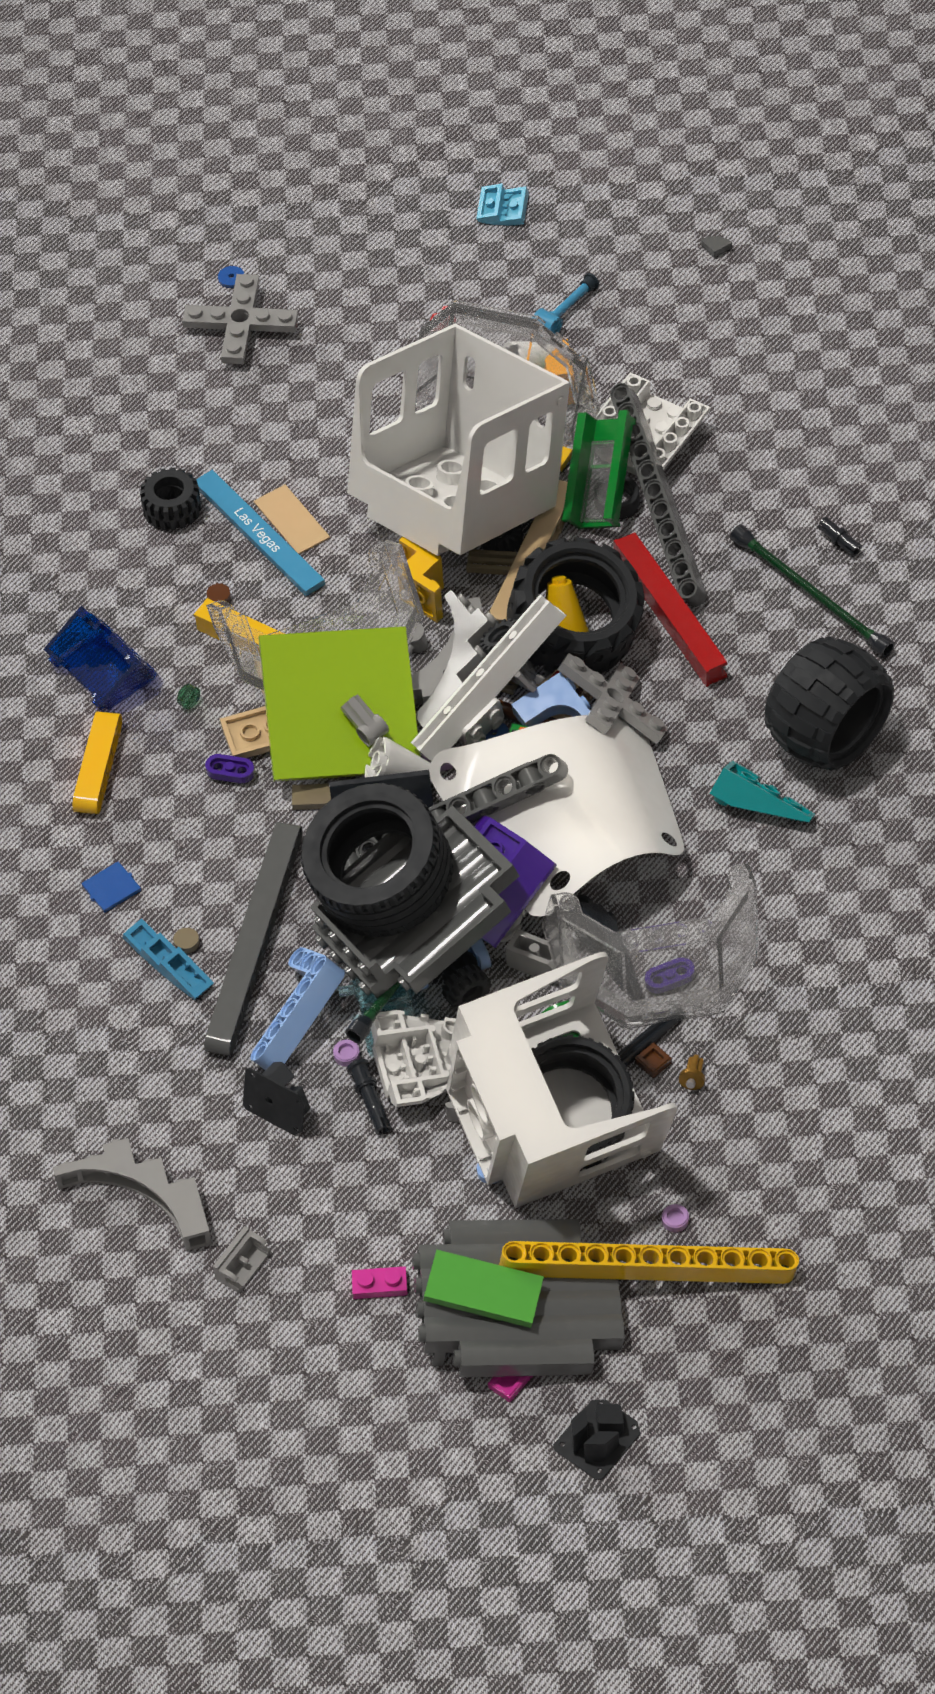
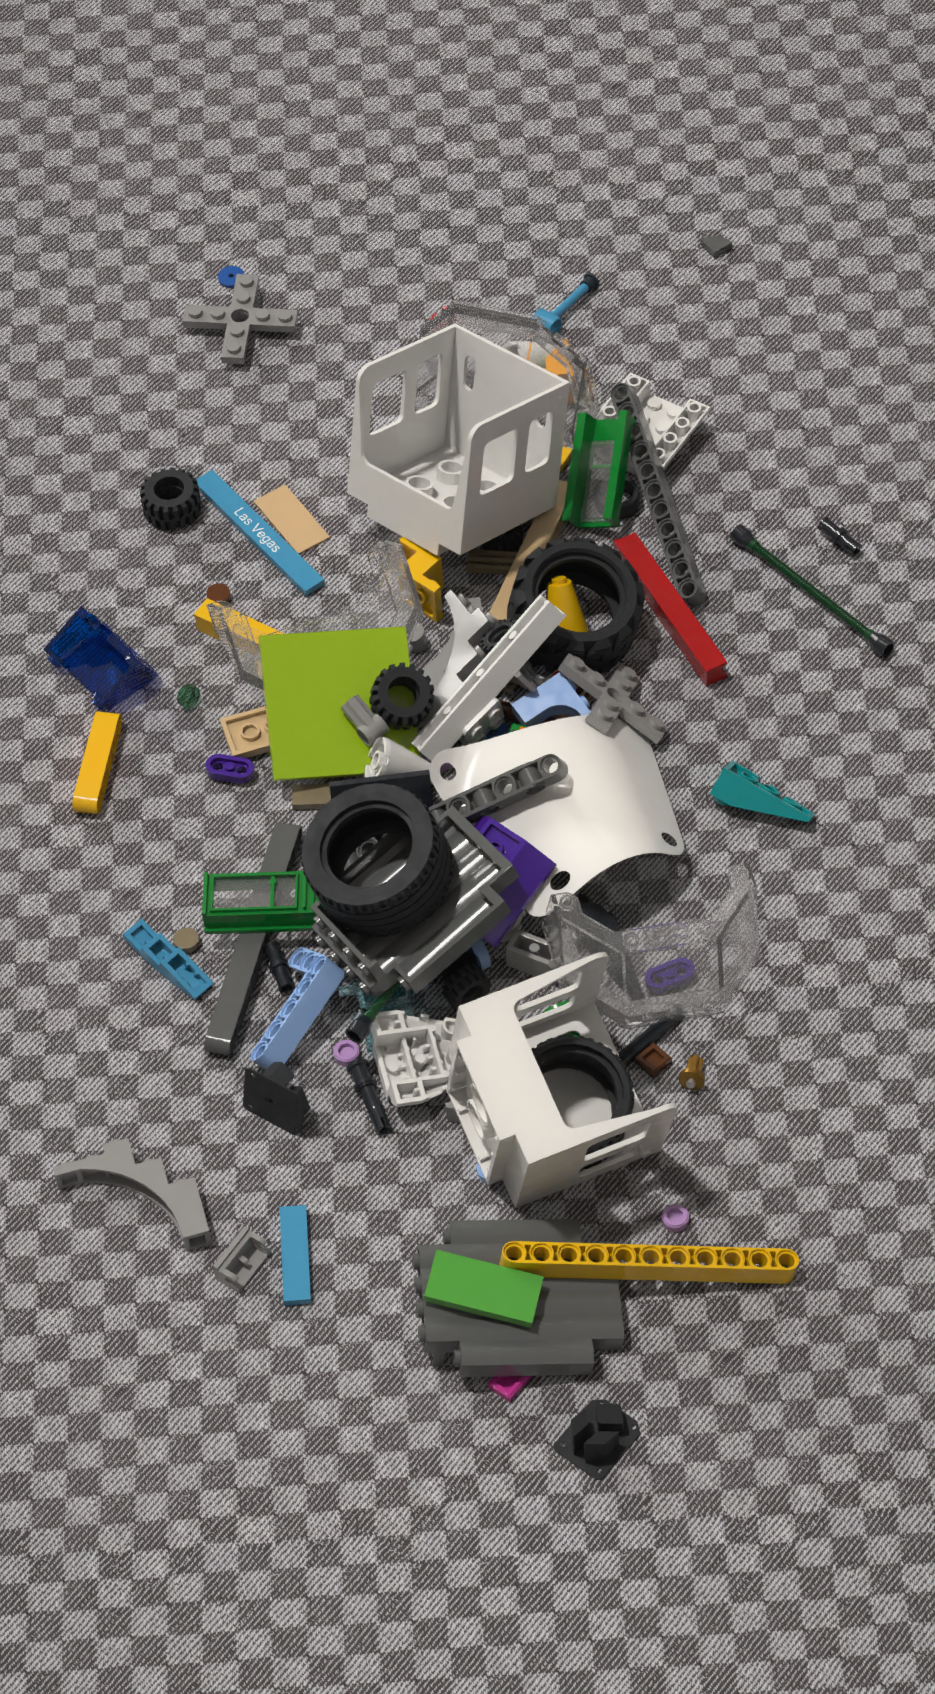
(111, 887): blue piece -> none
(257, 902): none -> green piece
(279, 967): none -> black pin
(295, 1255): none -> dark azure tile
(379, 1282): dark pink plate -> none
(413, 681): none -> black tyre
(502, 206): medium azure slope -> none
(829, 703): black tyre -> none

